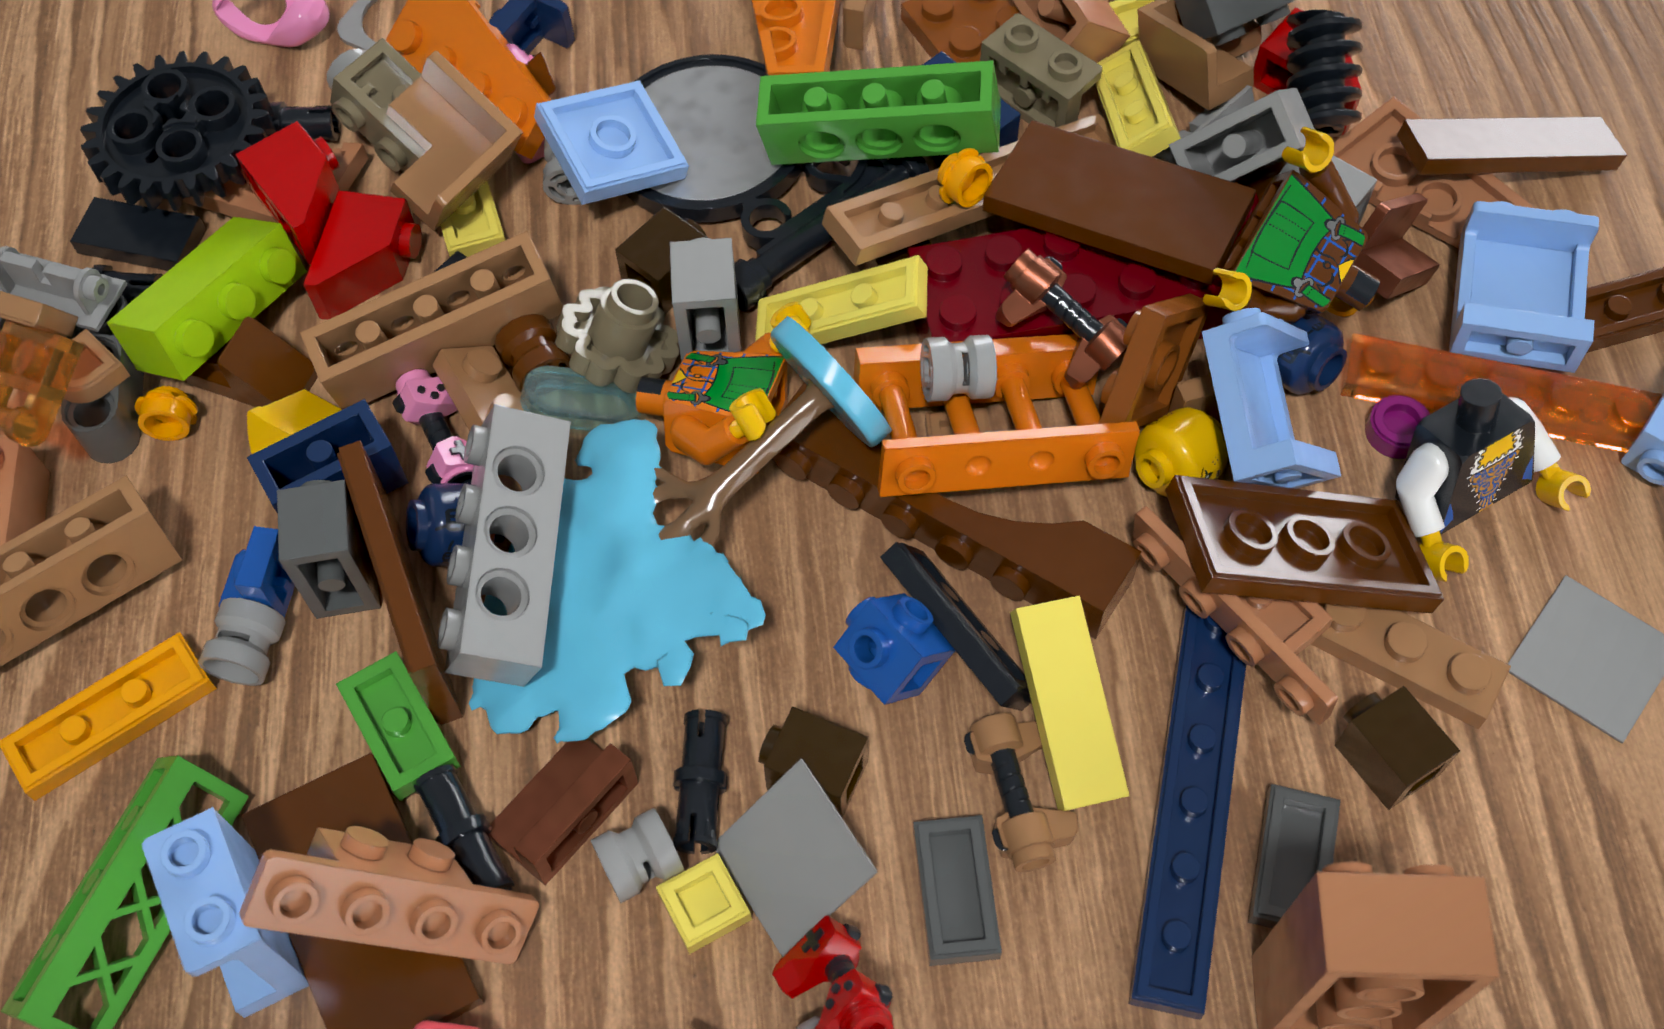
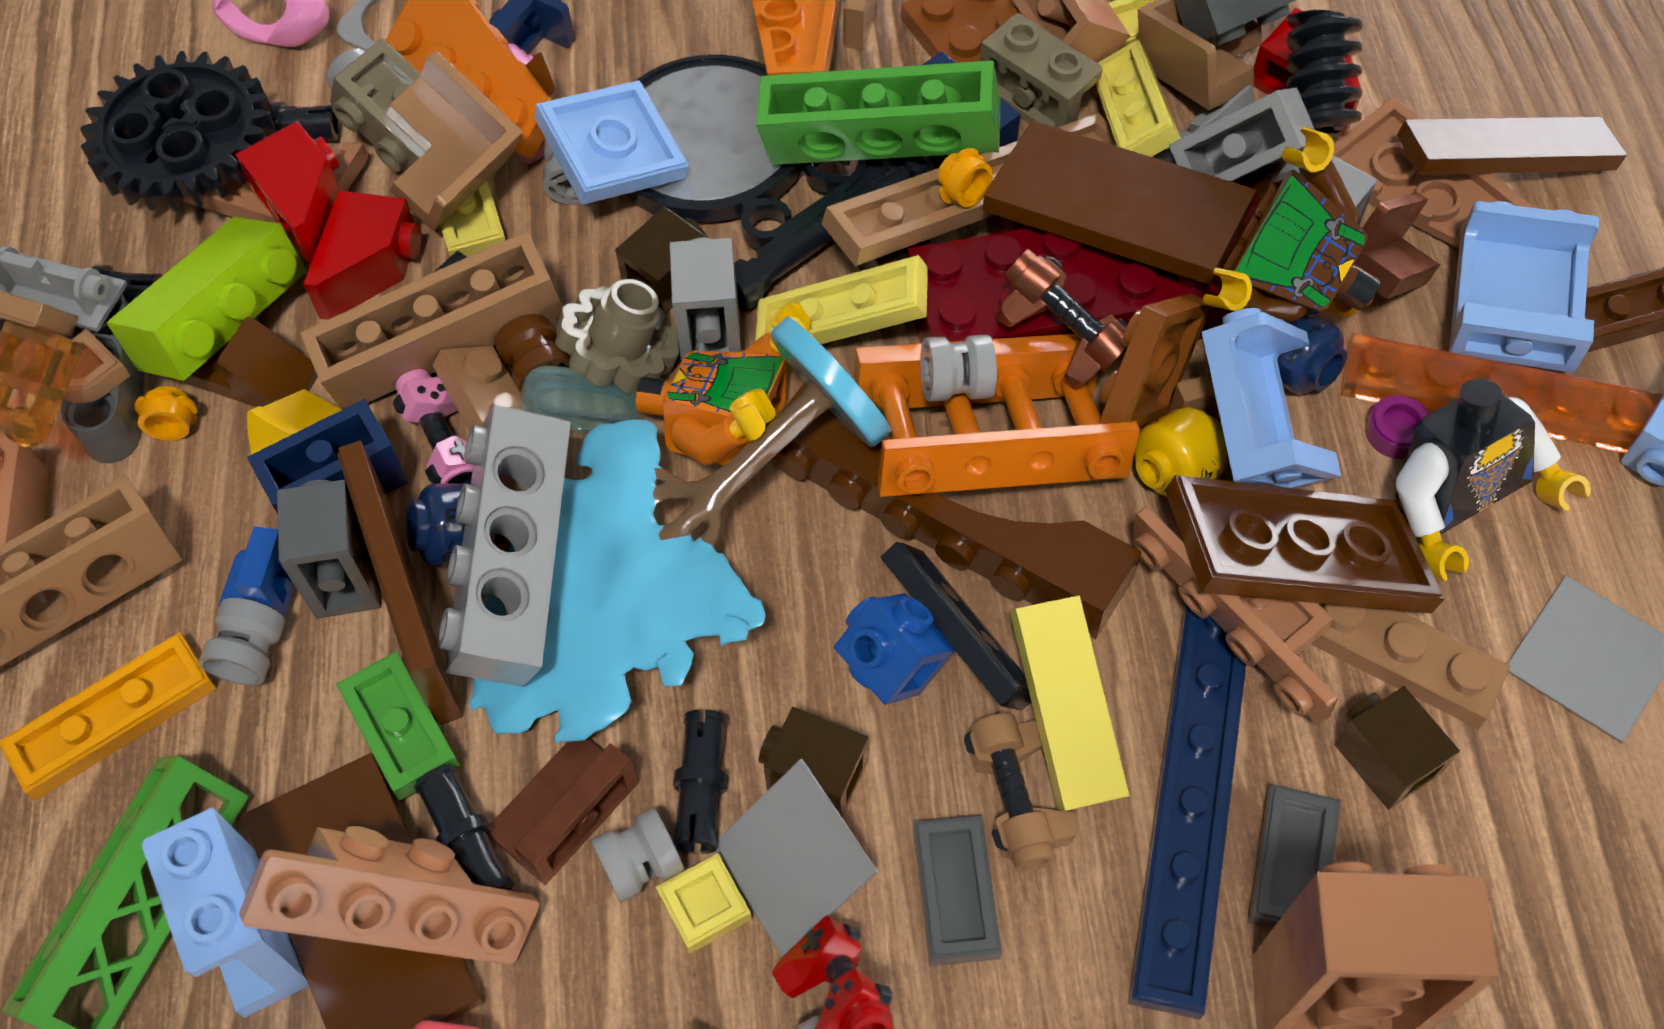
(136, 234): black tile -> none

